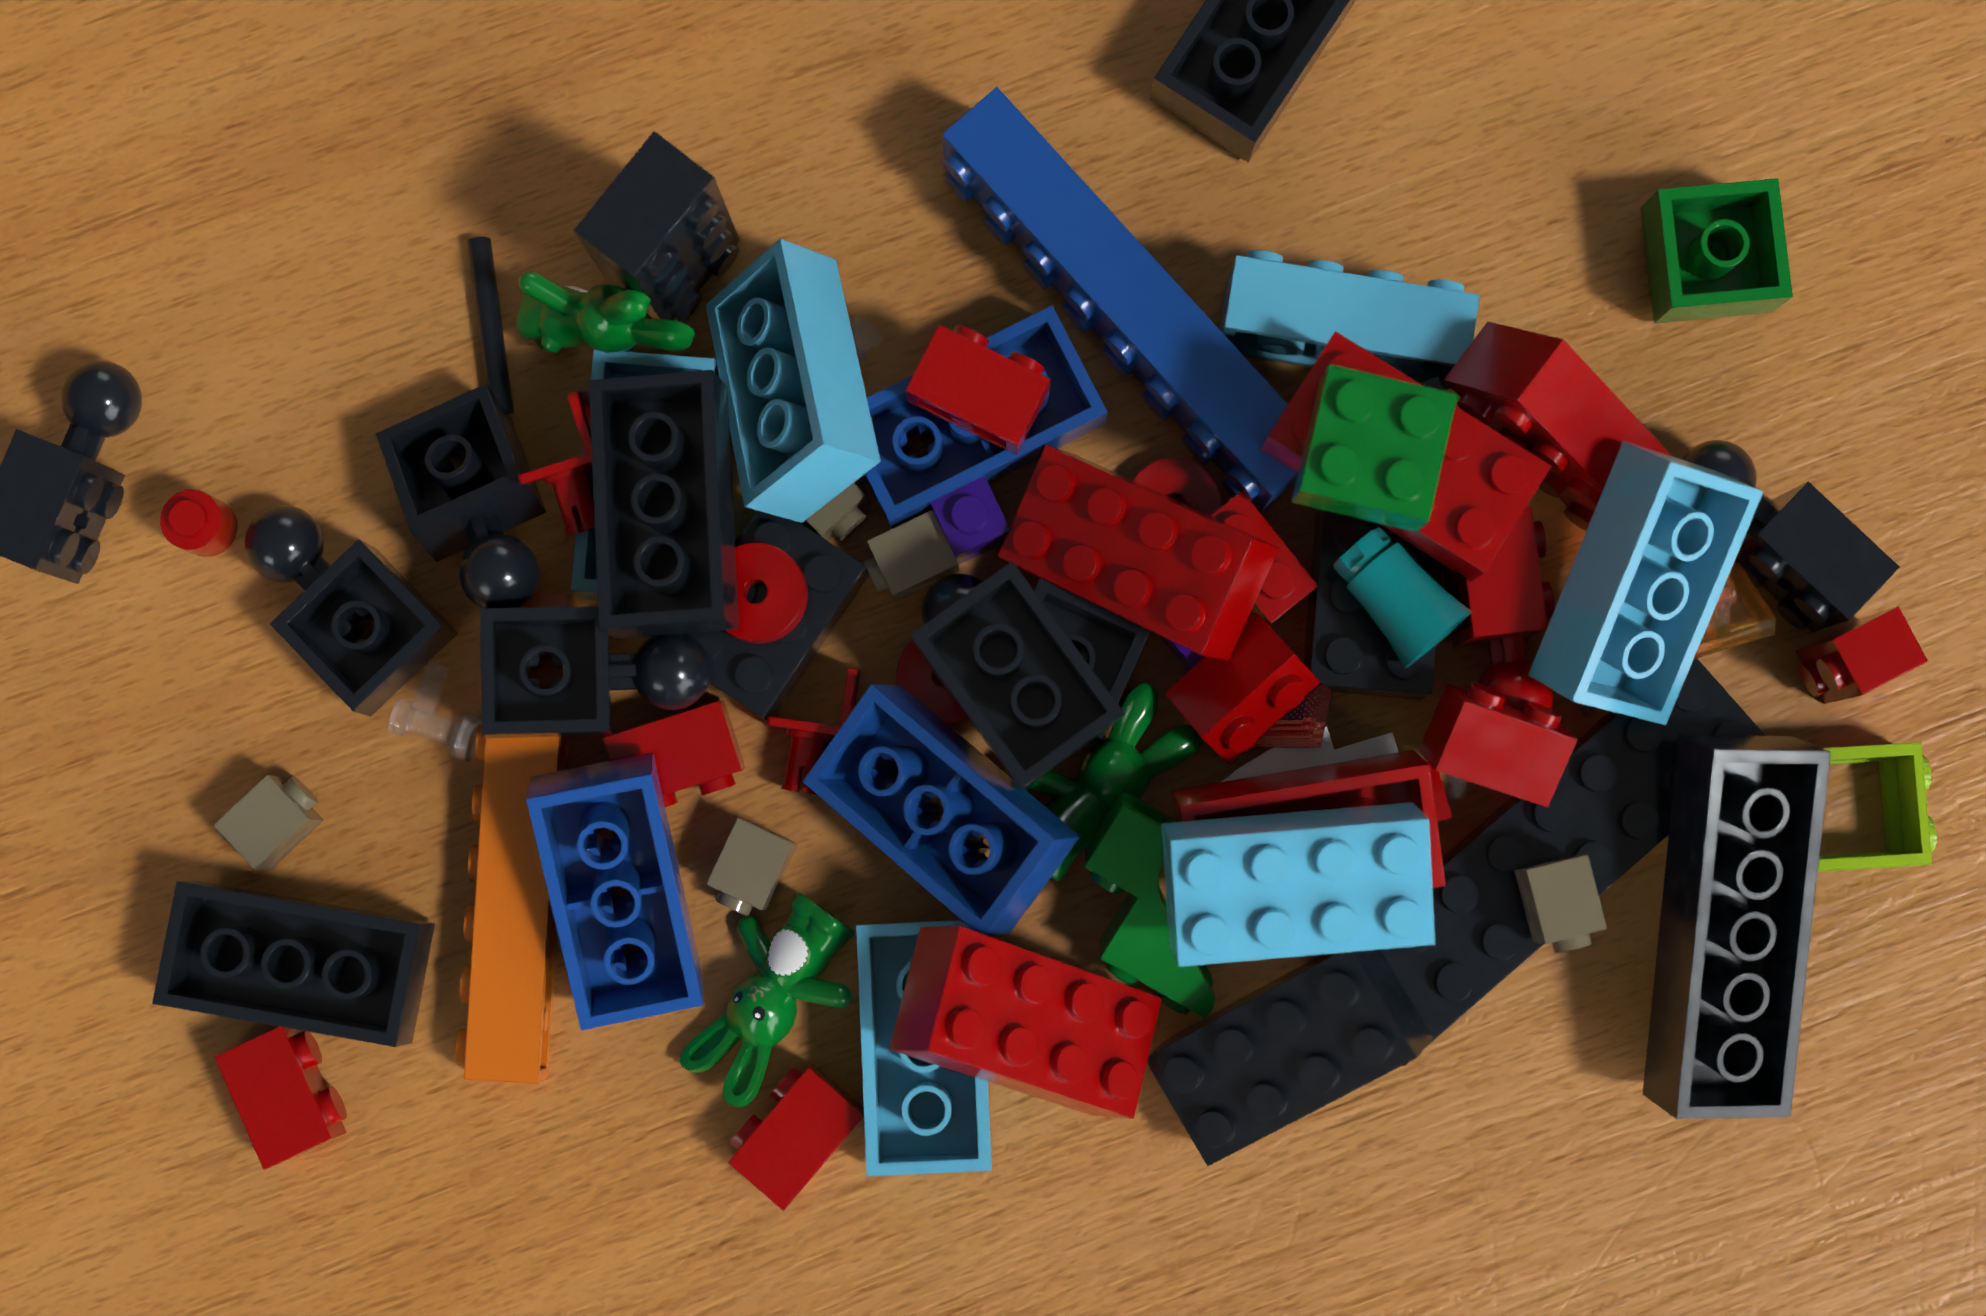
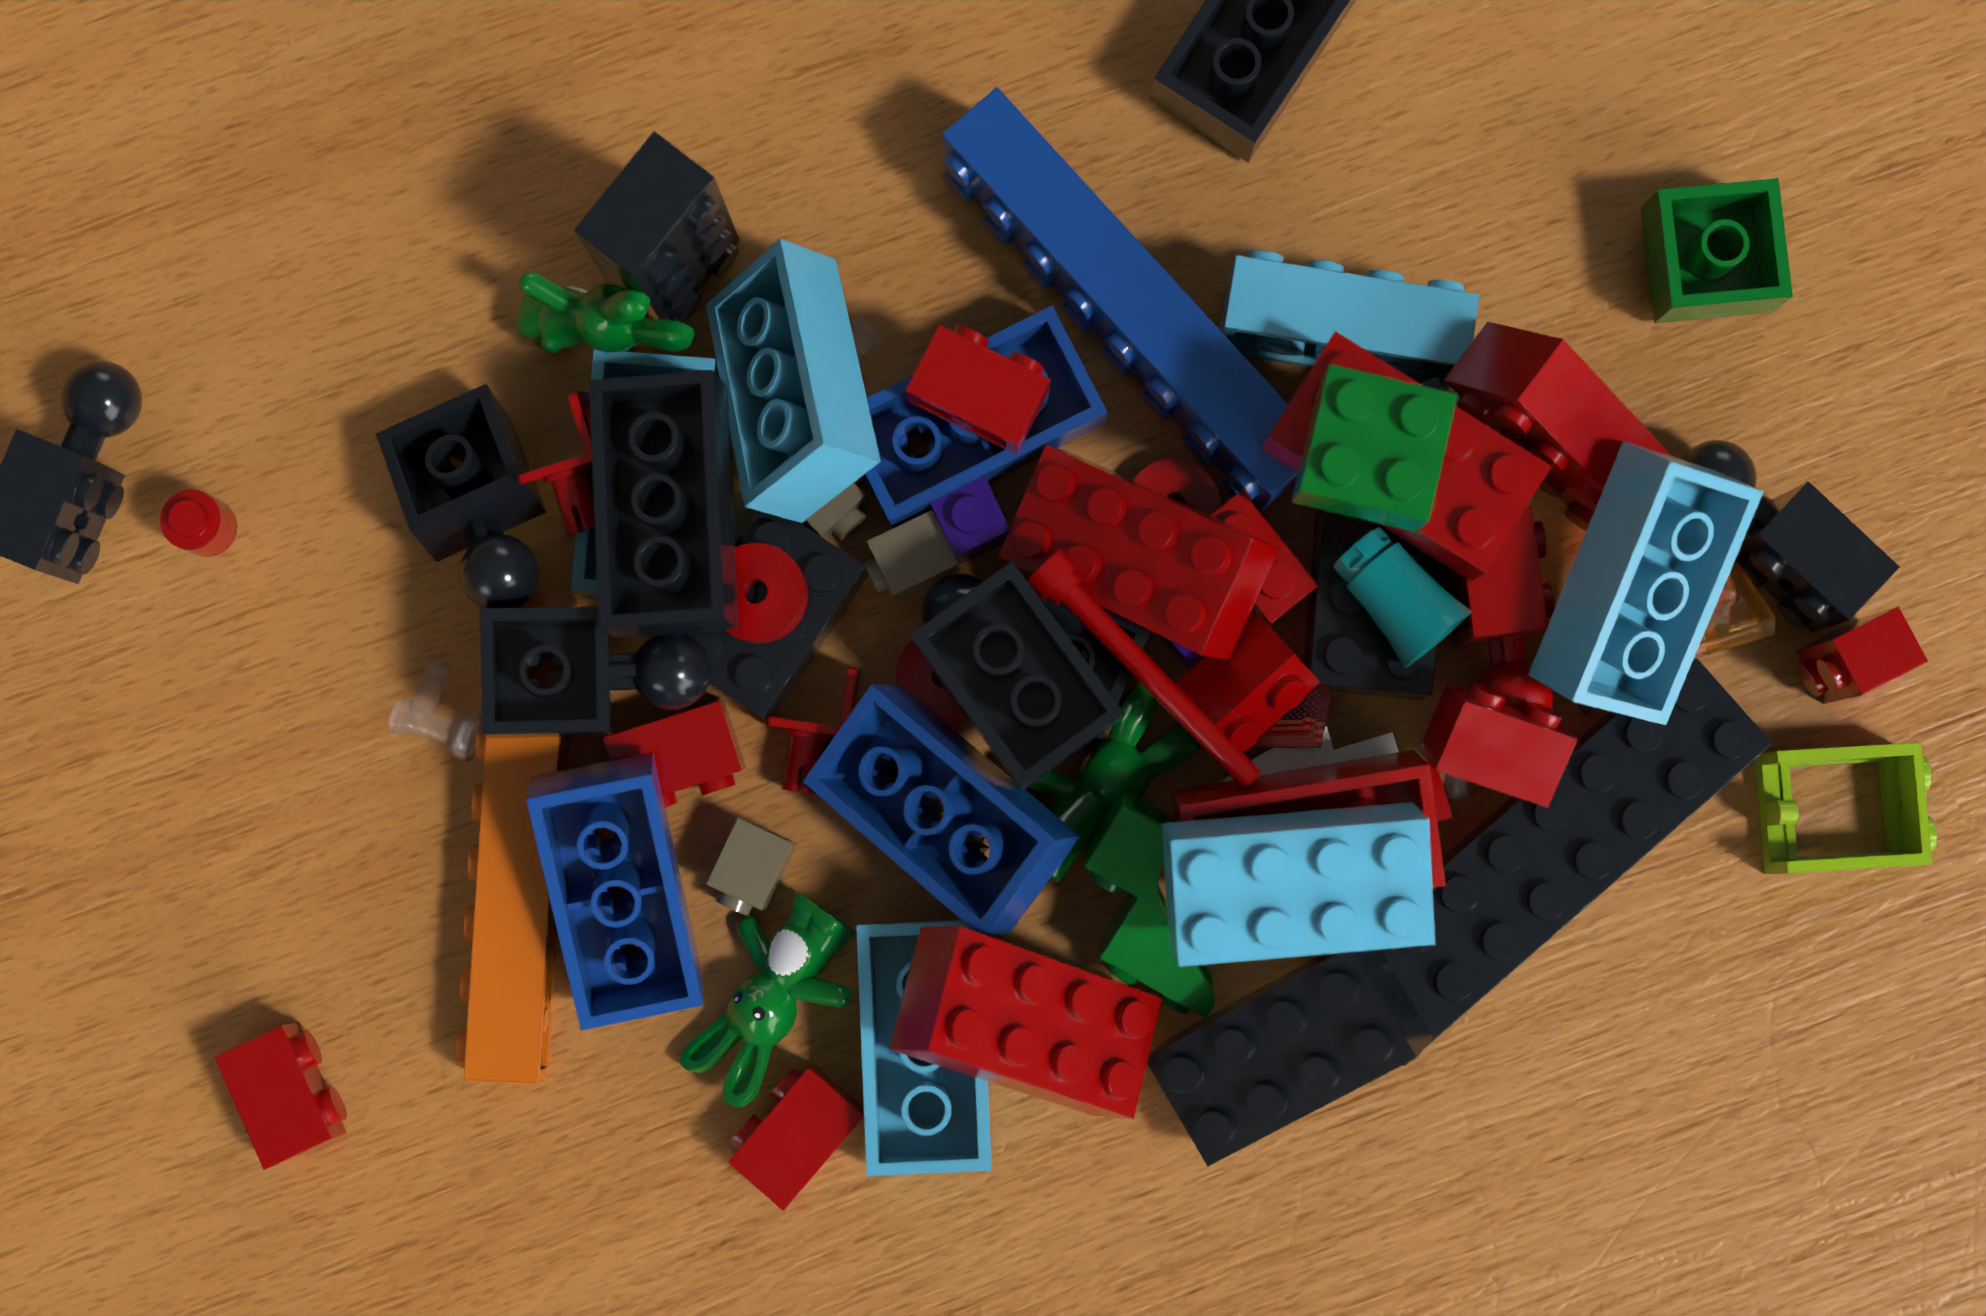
(270, 821): dark tan brick -> none
(293, 963): black brick -> none
(324, 619): black brick -> none
(490, 320): black bar -> none
(1060, 583): none -> red piece
(1561, 902): dark tan brick -> none
(1735, 925): black brick -> none

